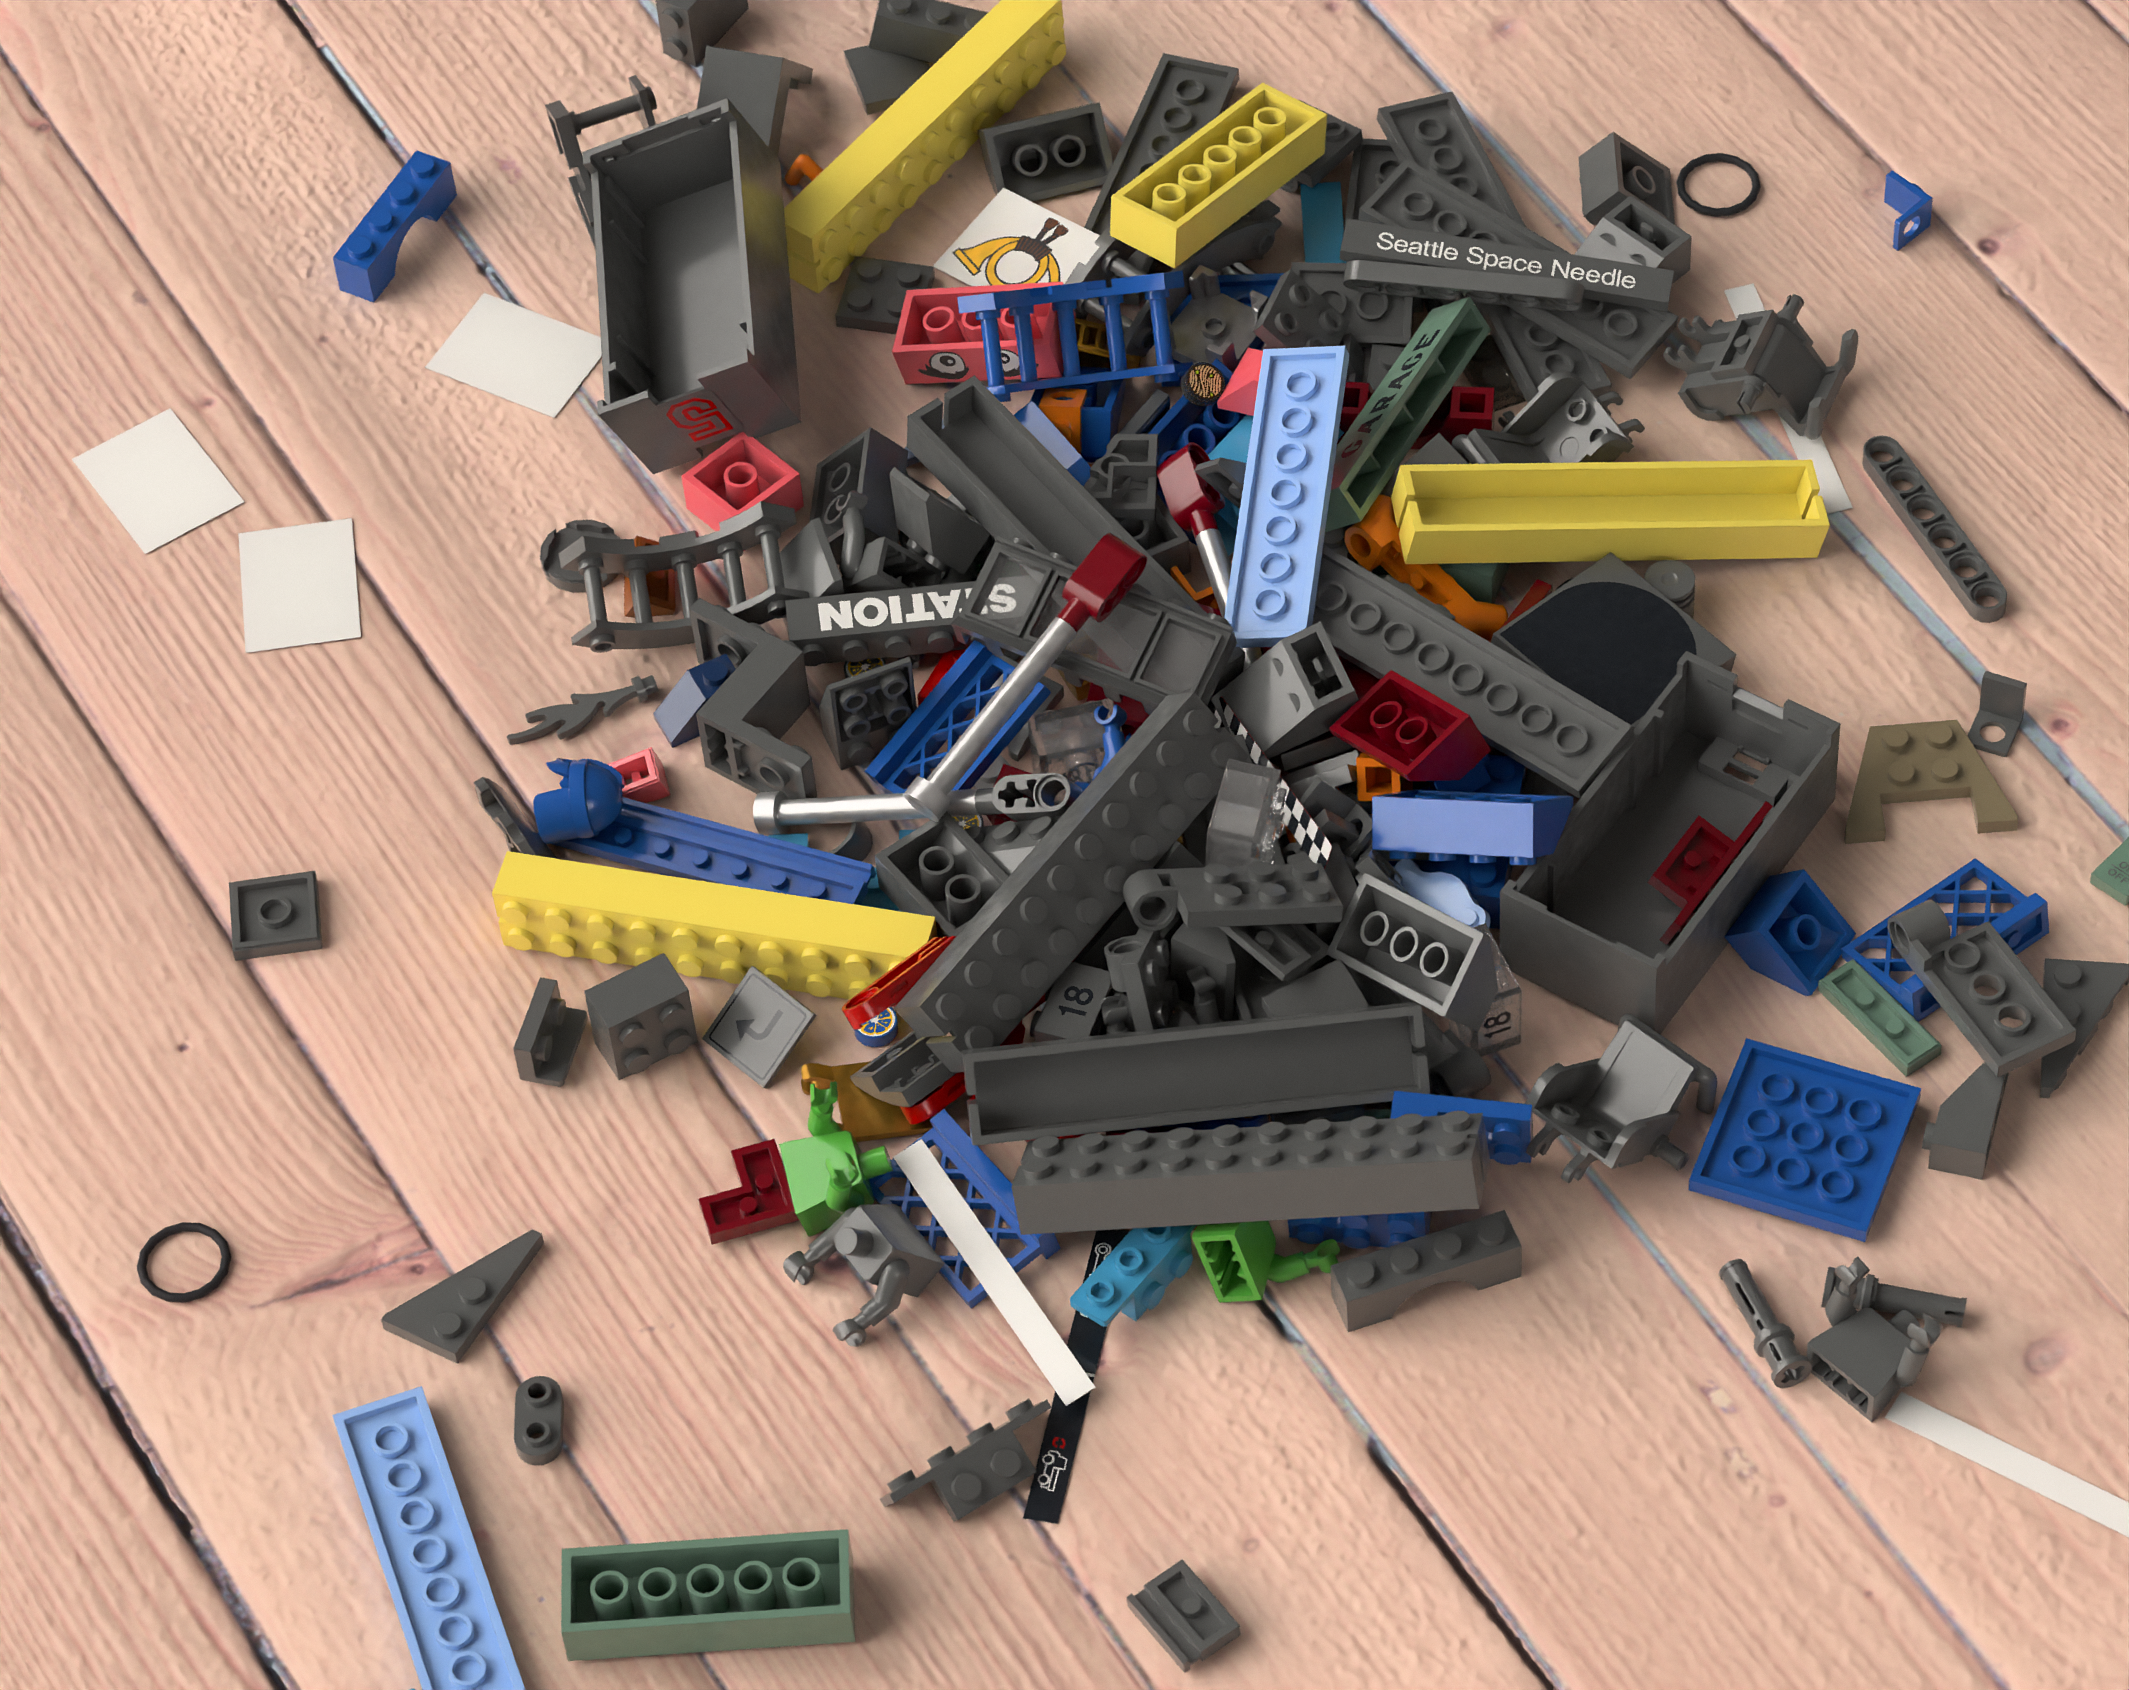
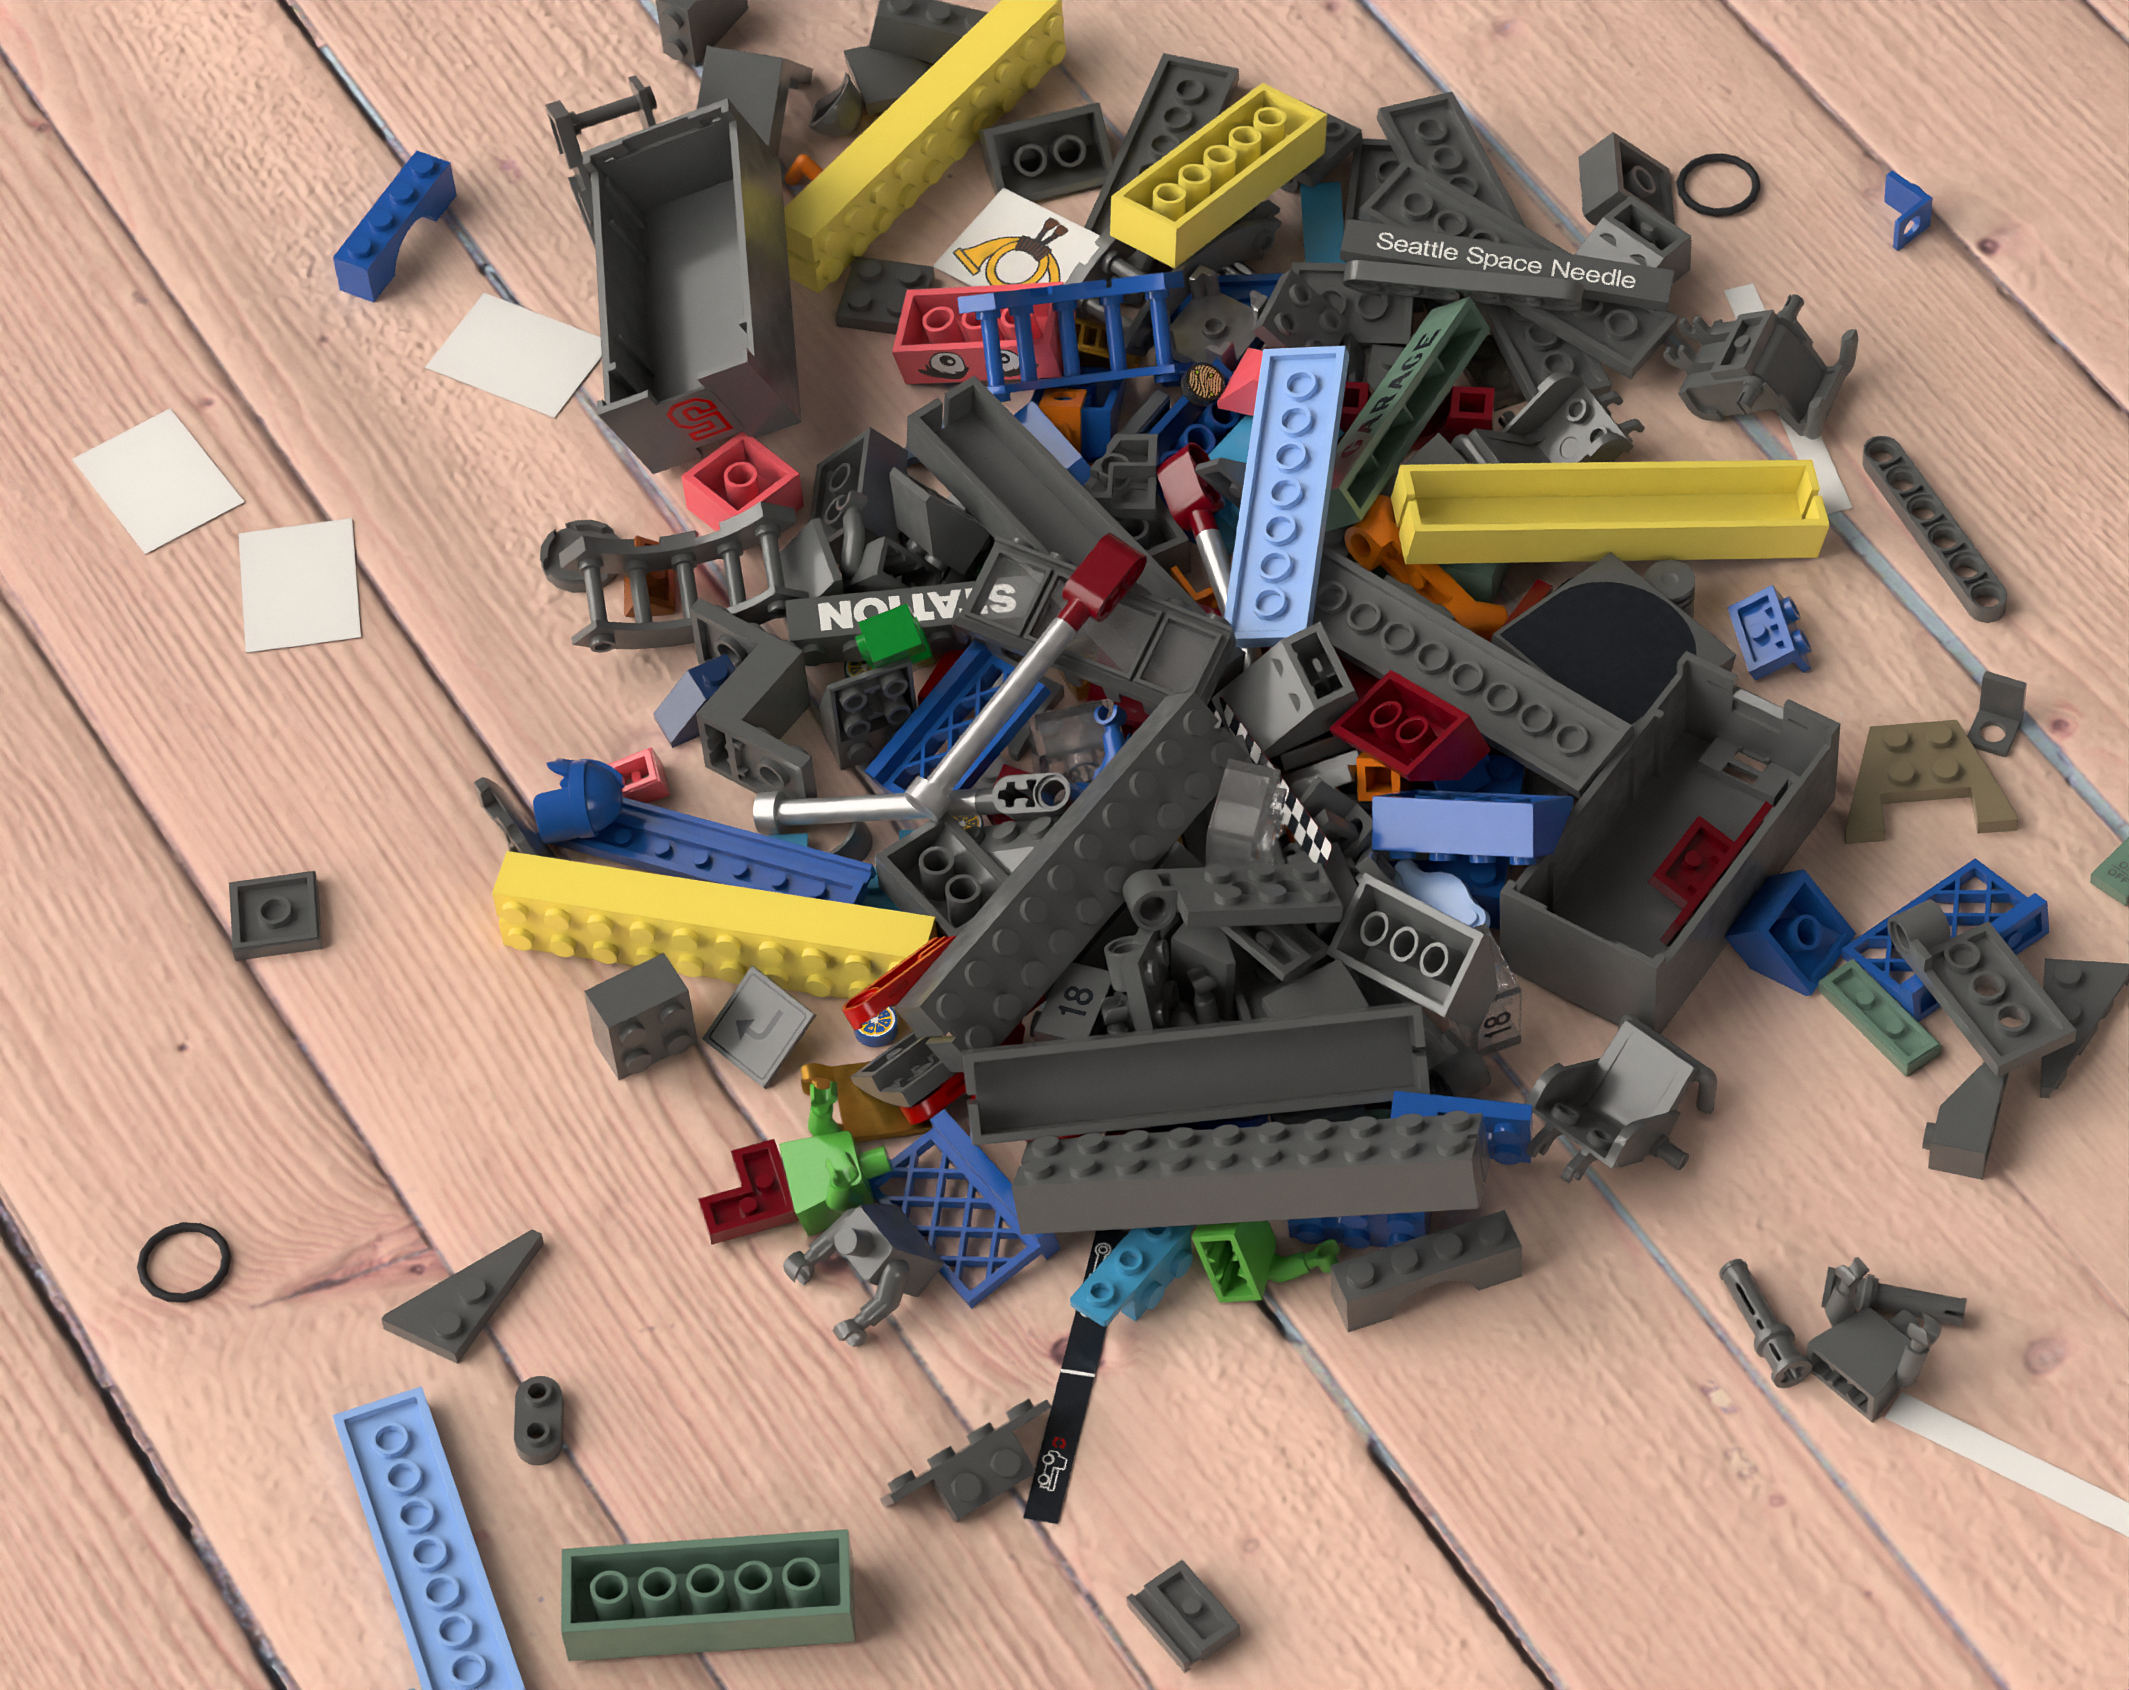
(548, 1036): dark grey bracket -> none
(582, 711): dark grey piece -> none
(839, 111): none -> dark grey cap
(894, 637): none -> green arch
(994, 1272): white sticker -> none
(1769, 633): none -> blue bracket
(1805, 1139): blue plate -> none

